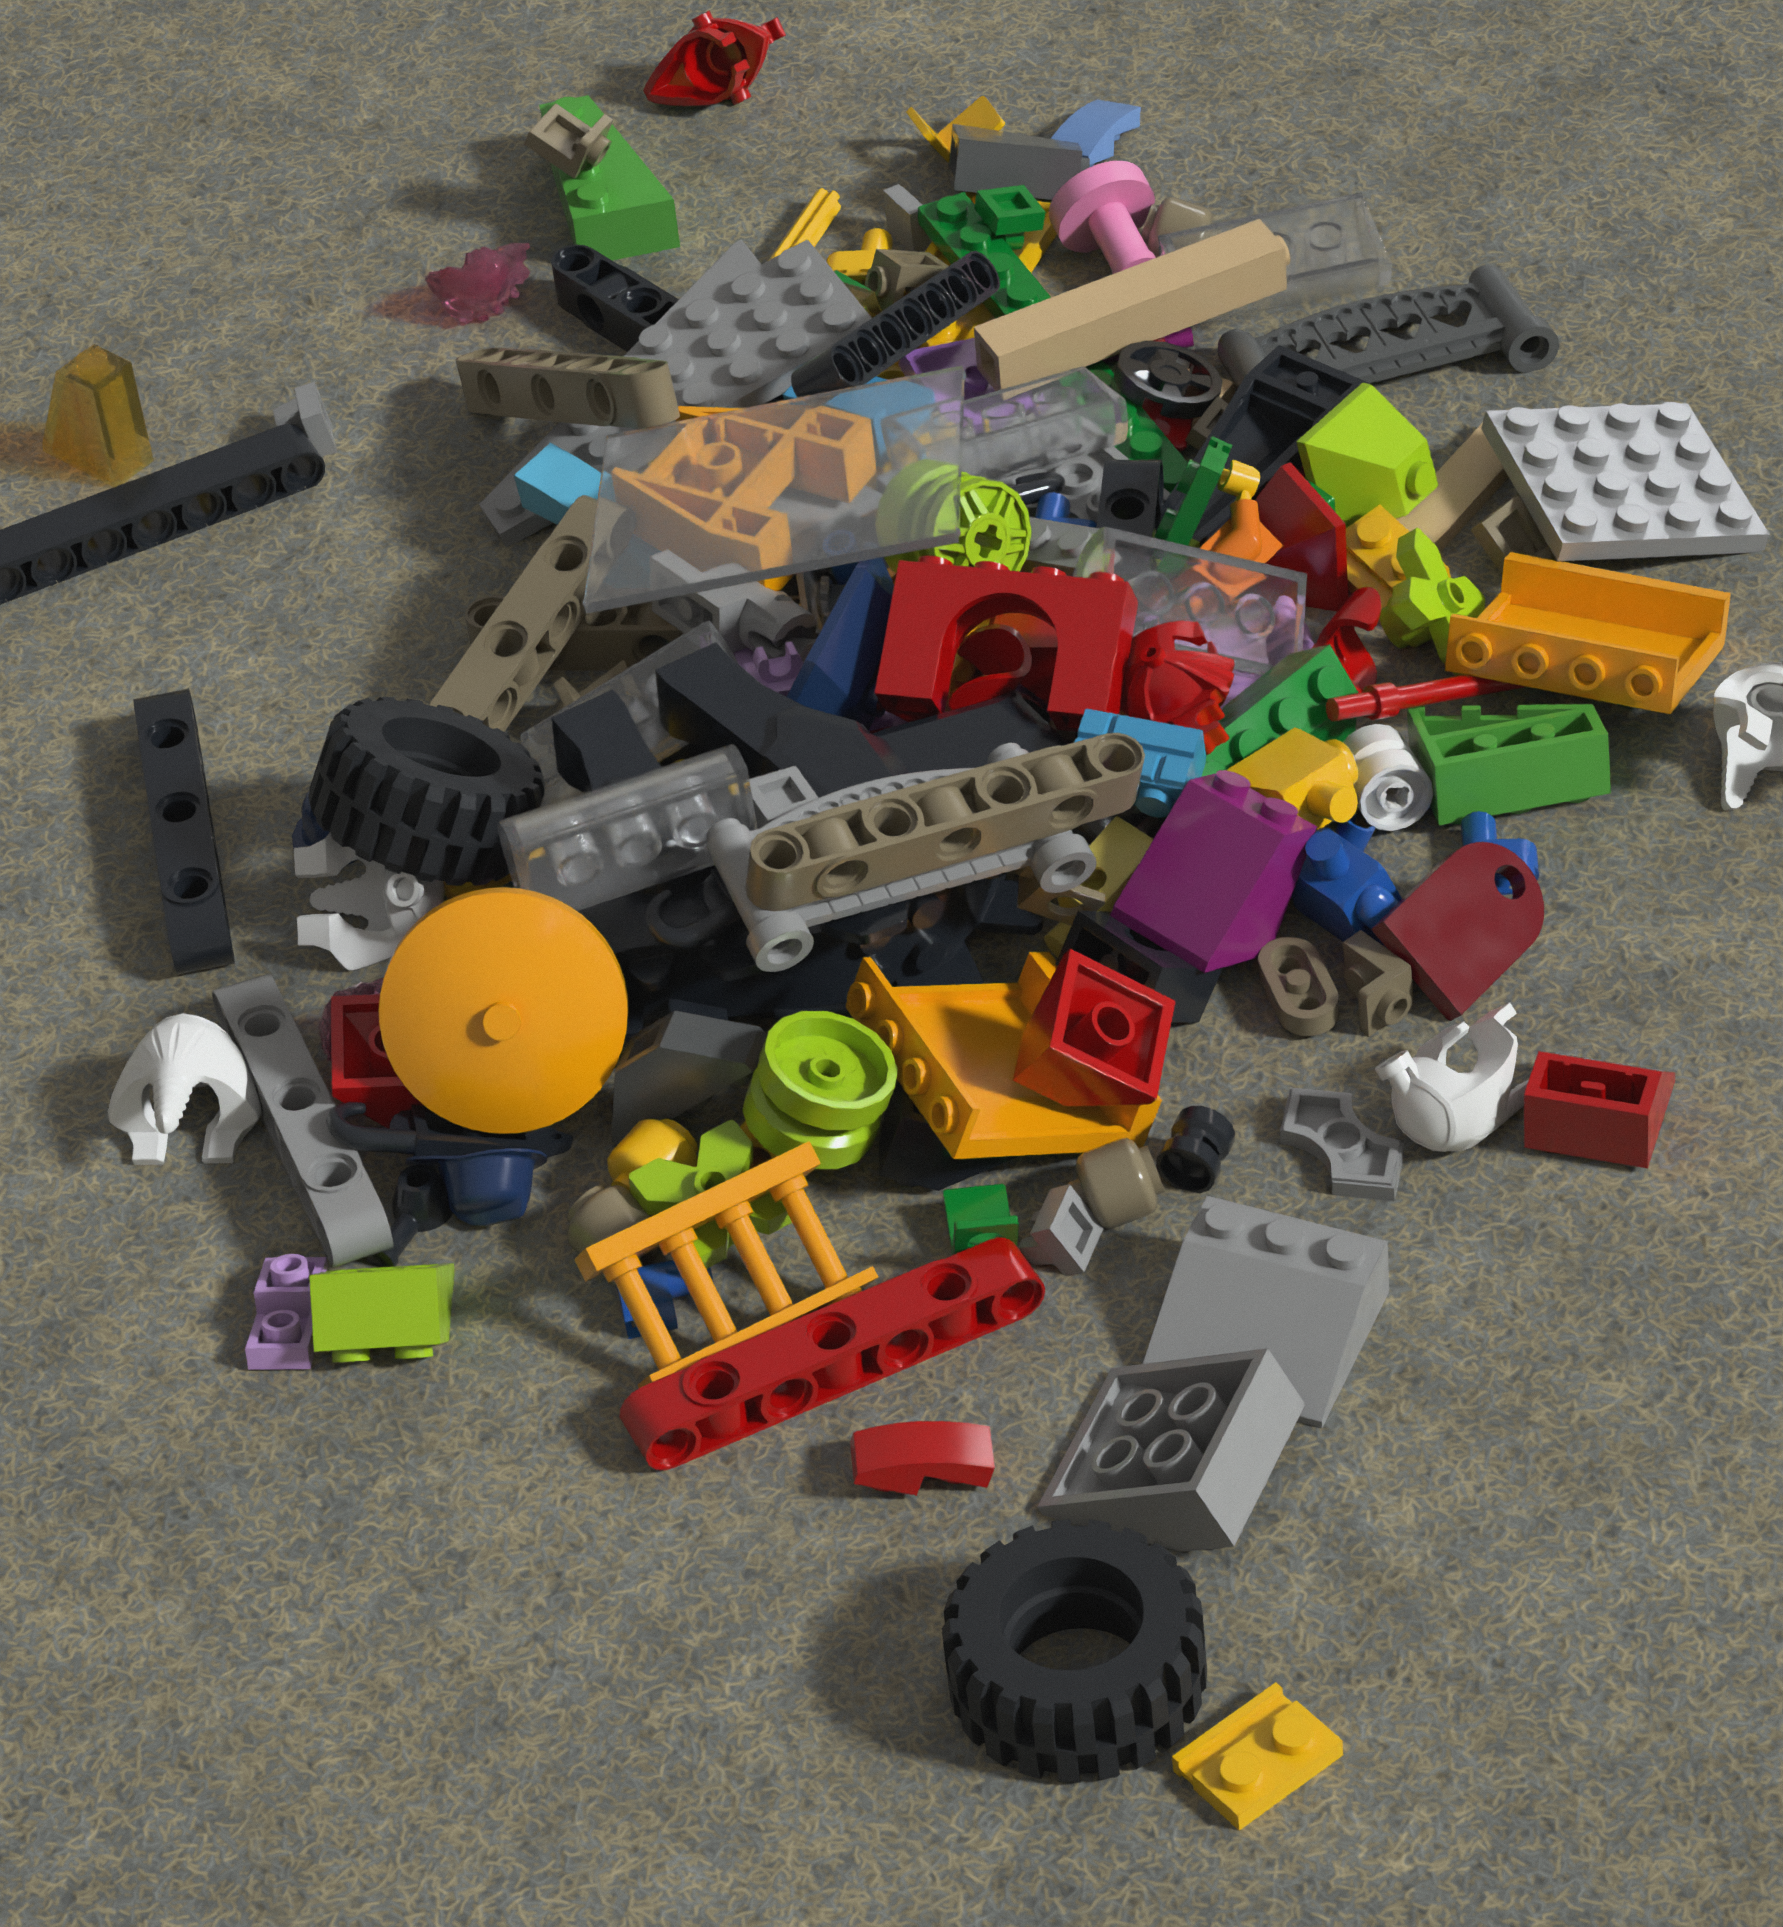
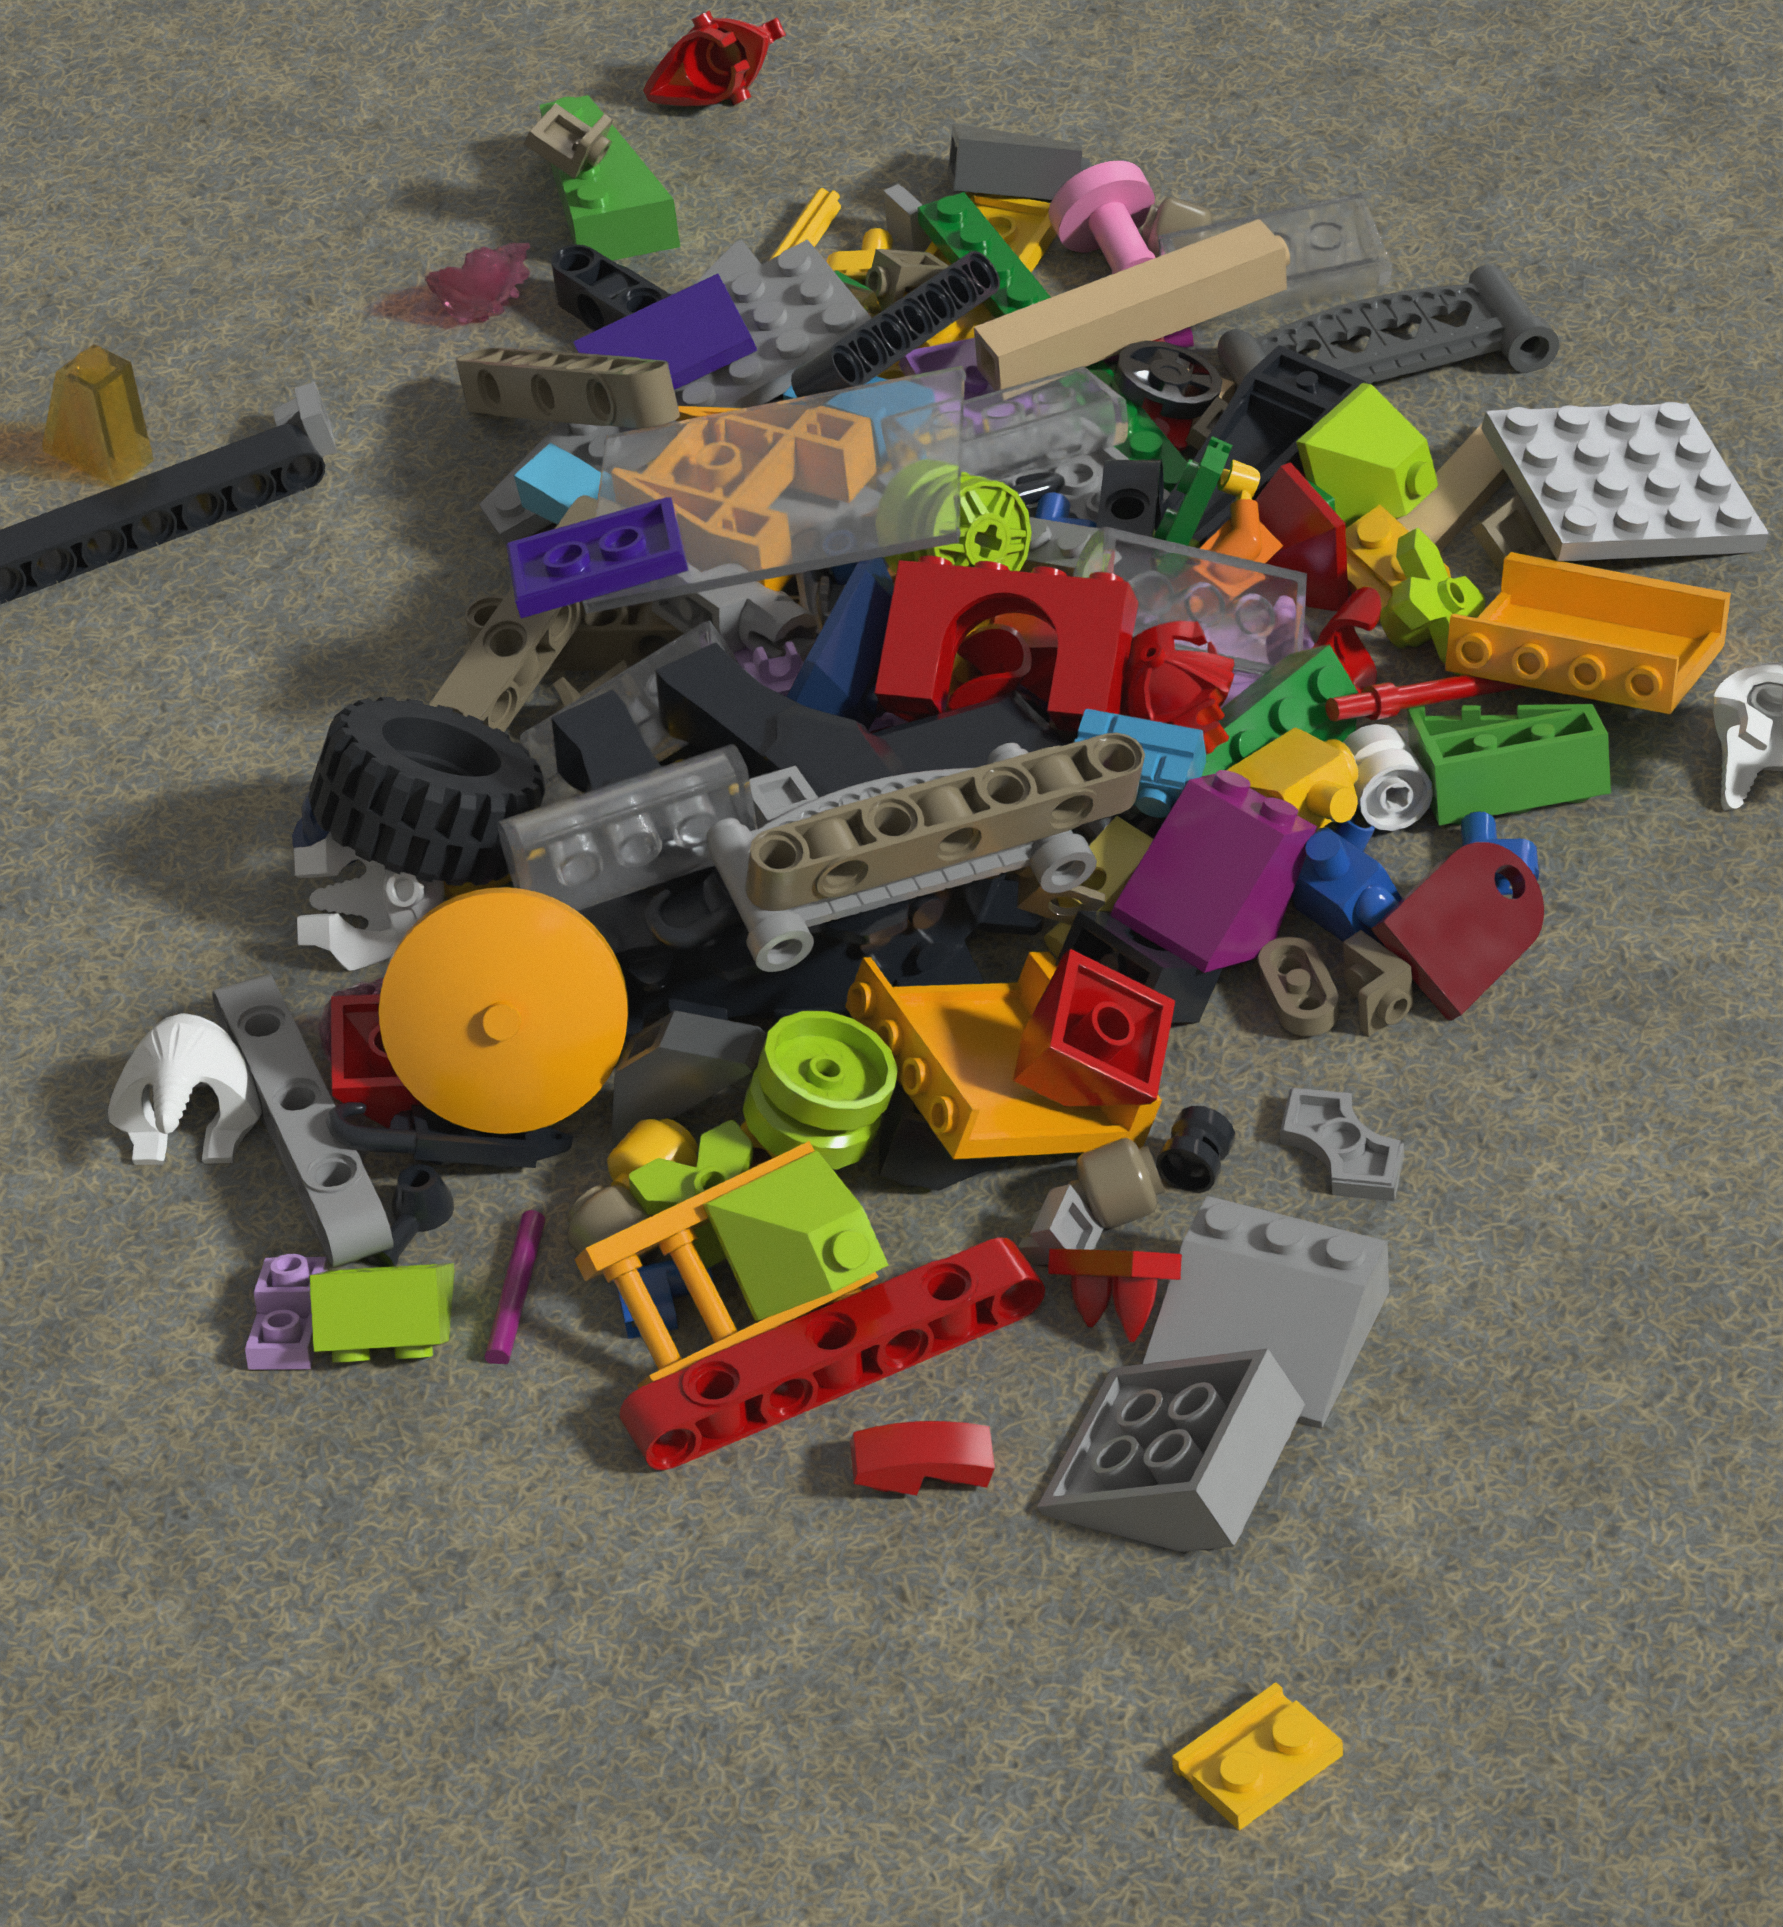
(183, 832): black beam -> none
(486, 1184): dark blue piece -> none
(515, 1288): none -> magenta bar
(596, 557): none -> dark purple tile
(690, 330): none -> dark purple tile
(794, 1236): none -> lime slope
(978, 114): yellow bracket -> none
(978, 1216): green bracket -> none
(1010, 213): green tile -> none
(1081, 1716): black tyre -> none
(1097, 127): medium blue slope -> none
(1120, 1273): none -> red tile
(1454, 1108): white piece -> none
(1595, 1108): red slope -> none

